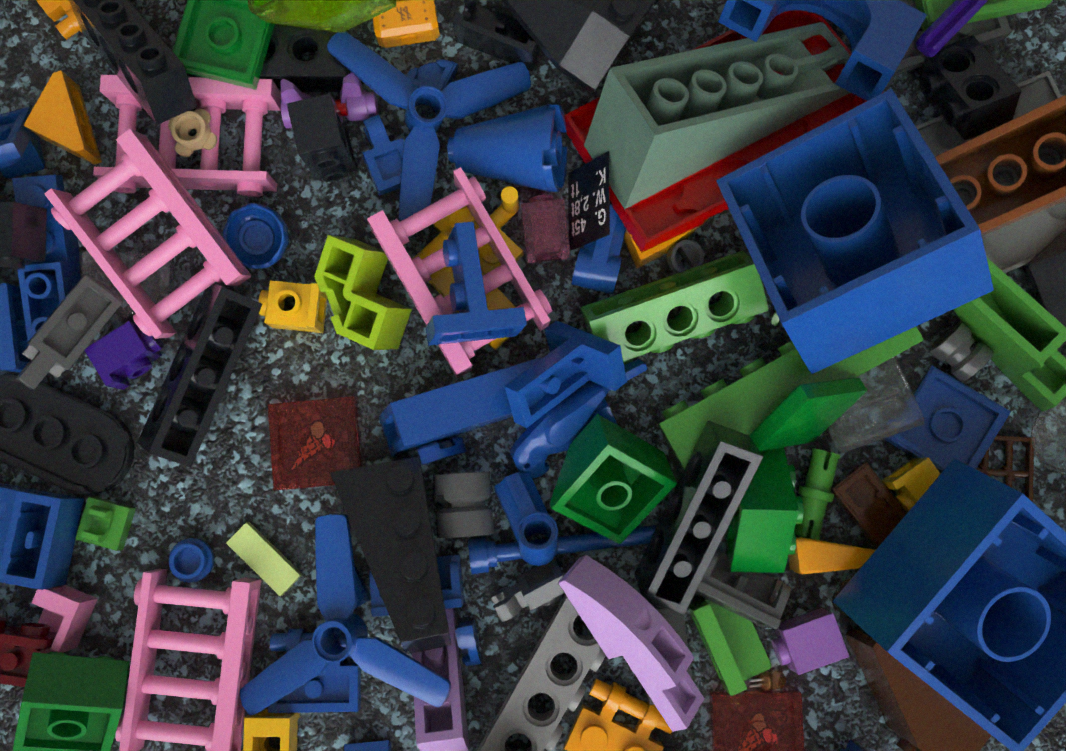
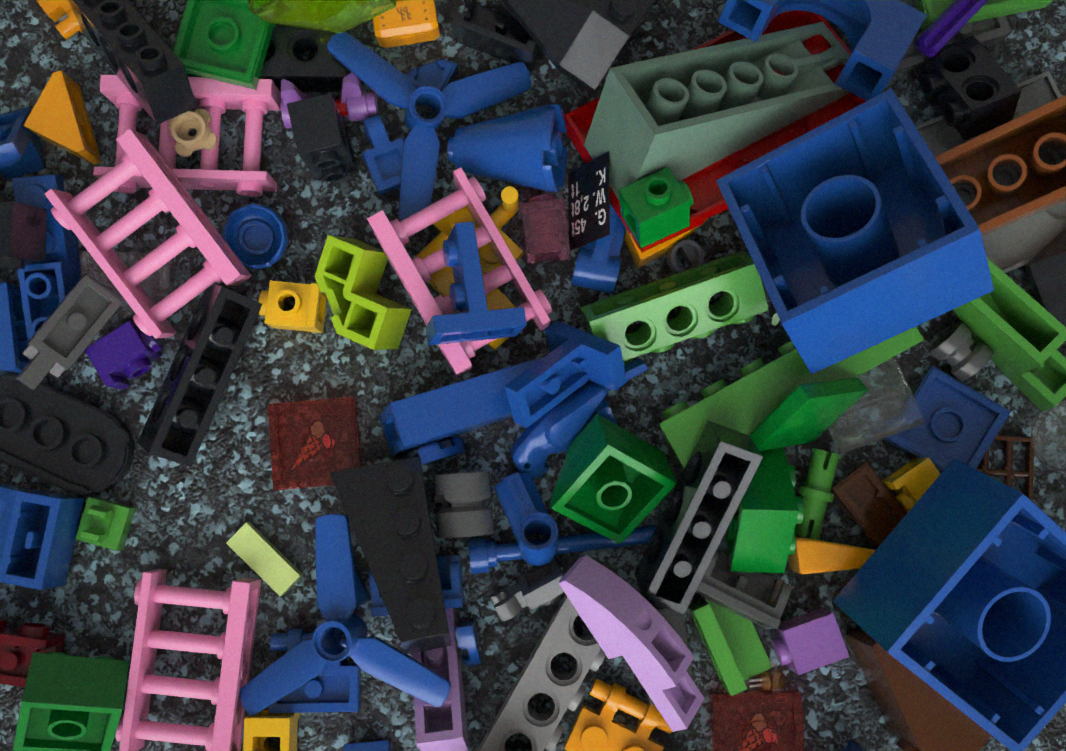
(66, 613): bright pink panel -> none
(191, 560): blue plate -> none
(655, 206): none -> green brick

